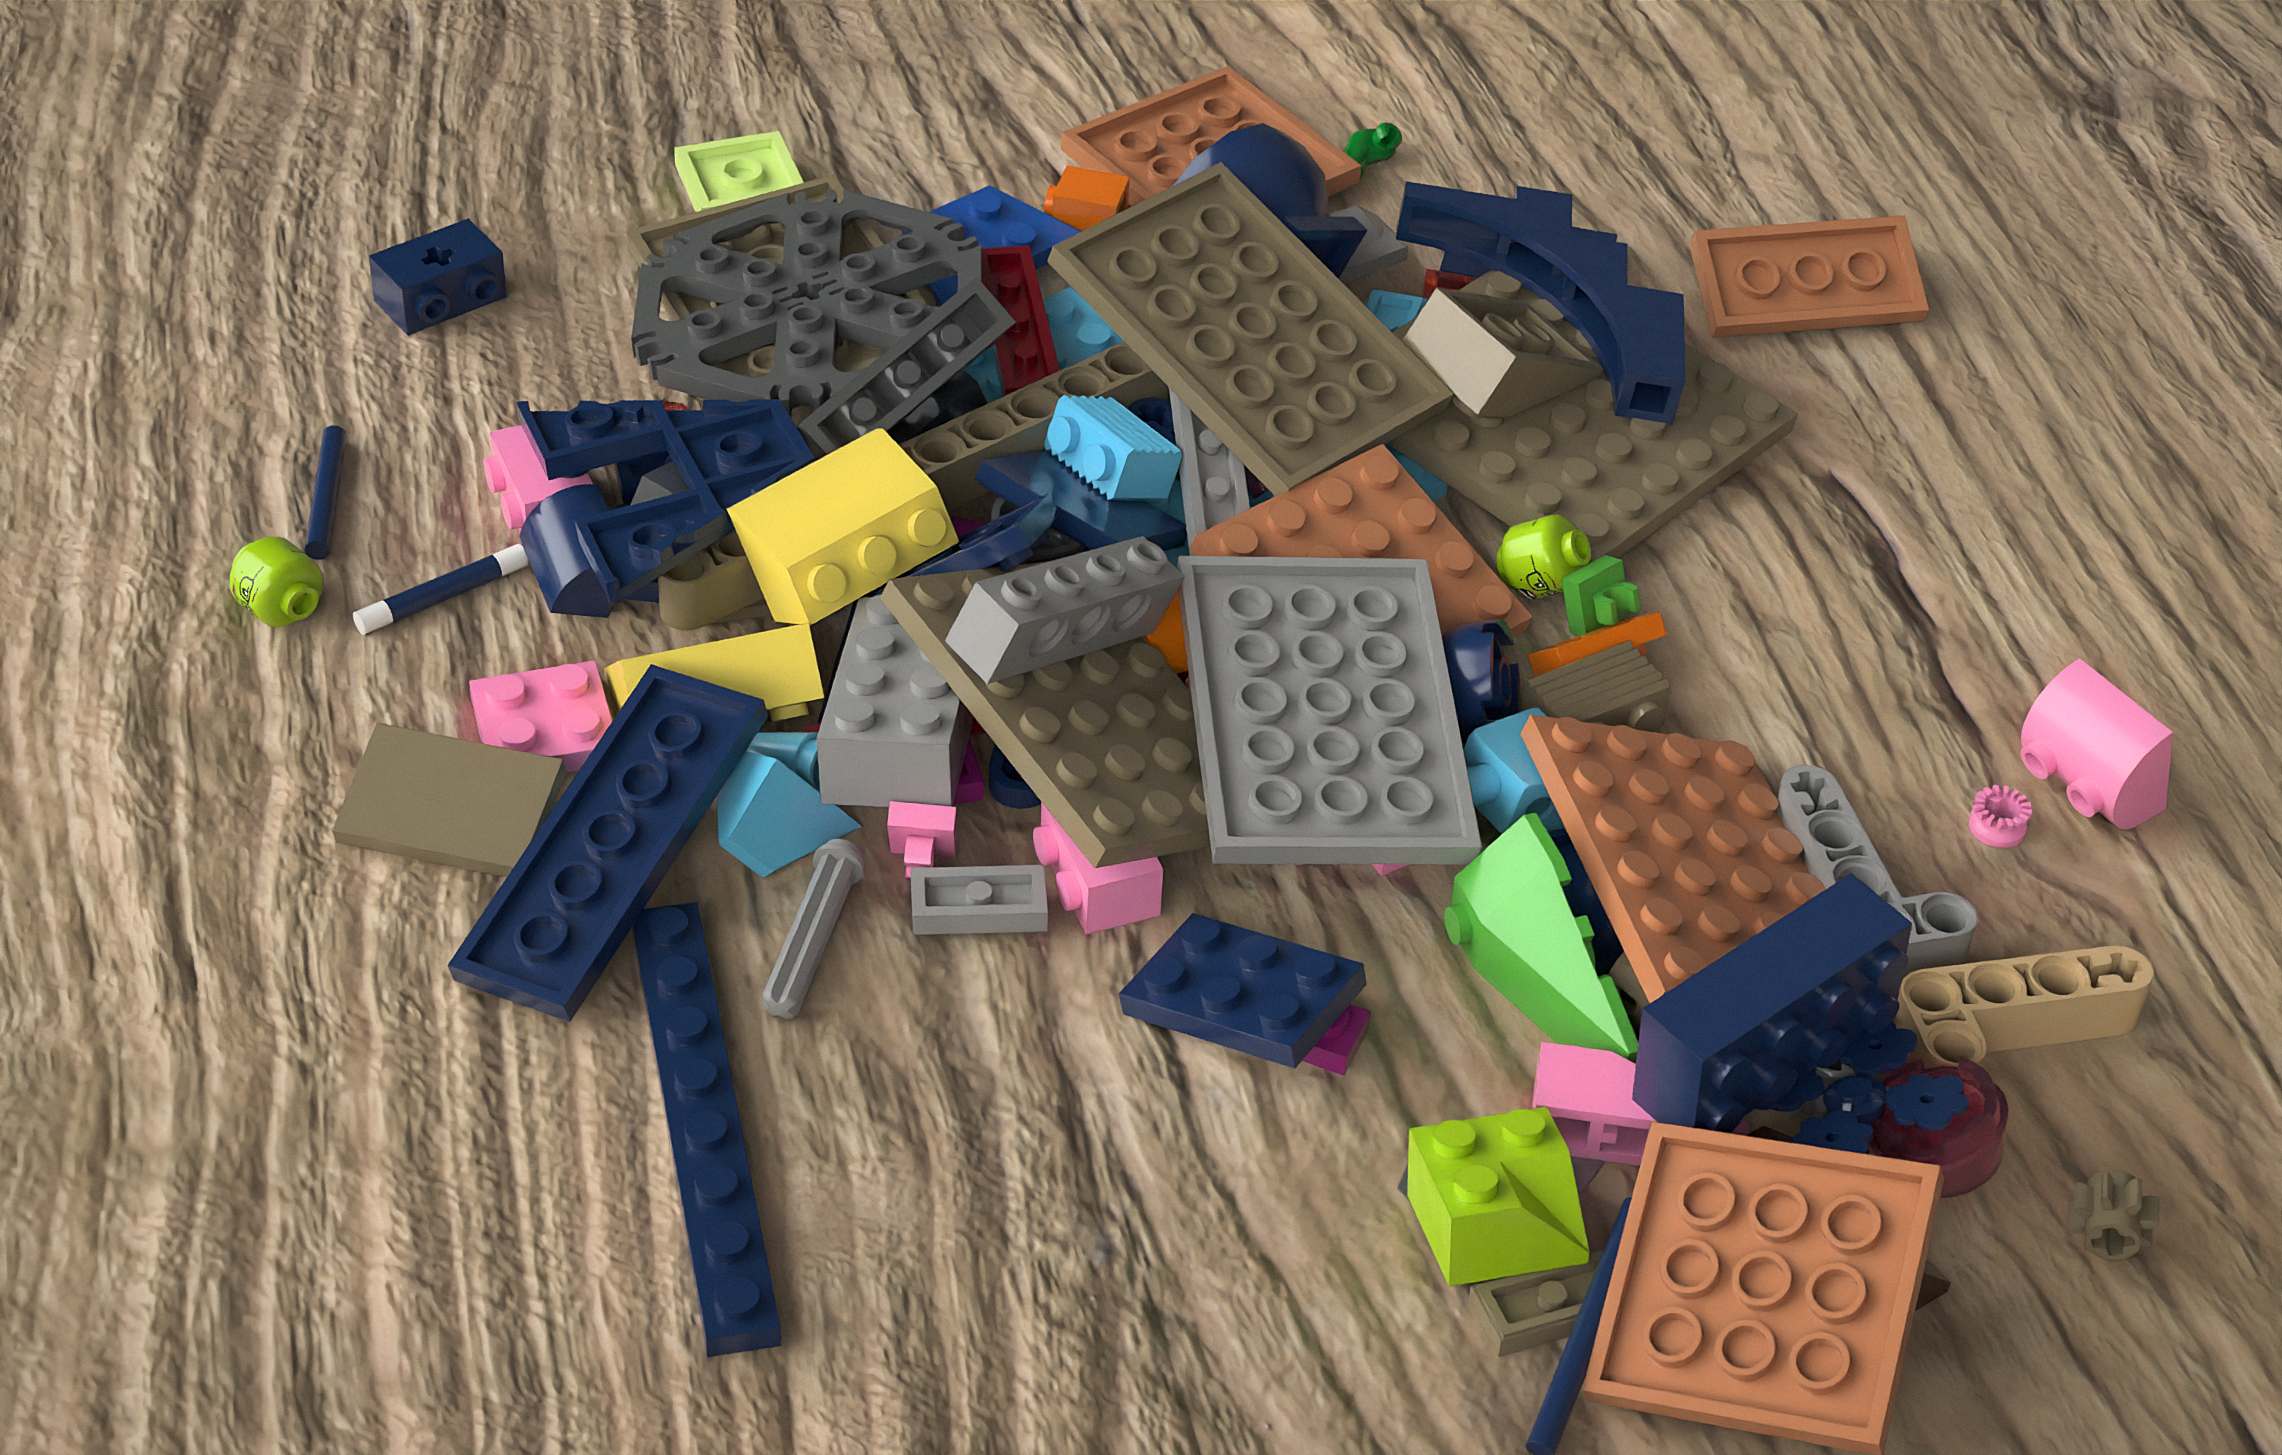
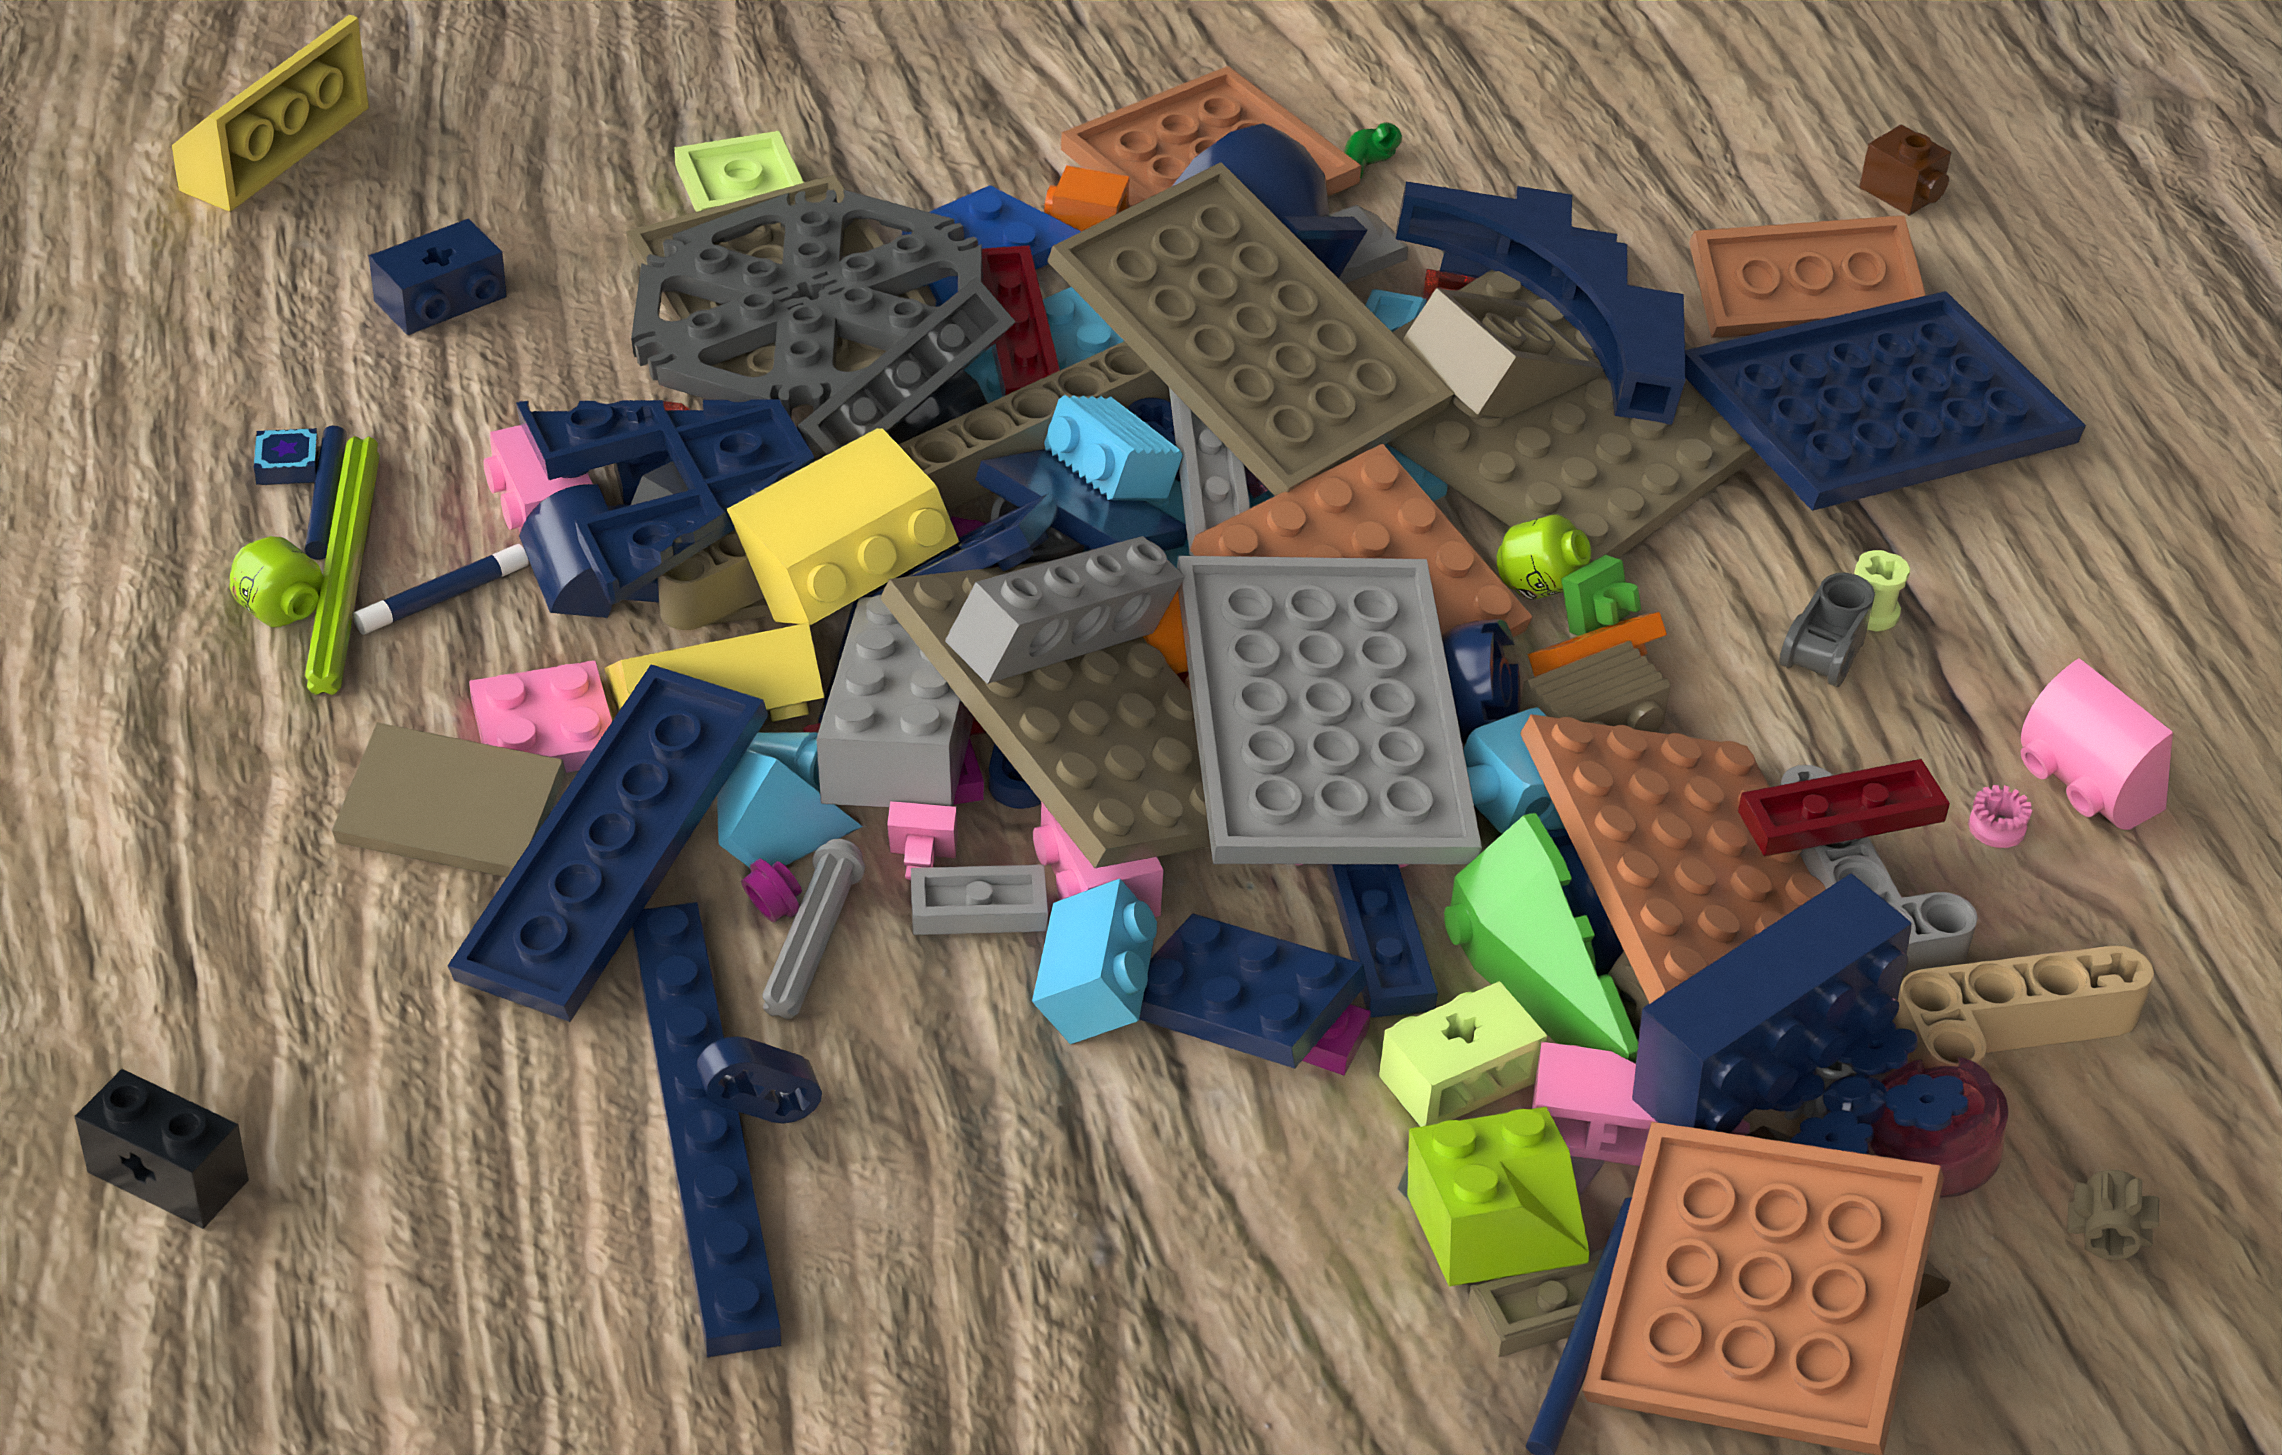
(162, 1148): none -> black brick
(275, 120): none -> light yellow slope
(286, 456): none -> dark blue tile
(342, 566): none -> lime axle
(752, 1091): none -> dark blue beam
(772, 889): none -> magenta plate
(1095, 961): none -> medium azure brick
(1384, 938): none -> dark blue plate
(1461, 1055): none -> yellowish green brick
(1830, 627): none -> dark grey piece
(1843, 807): none -> dark red plate
(1880, 399): none -> dark blue plate
(1887, 576): none -> yellowish green bush
(1905, 169): none -> reddish brown brick

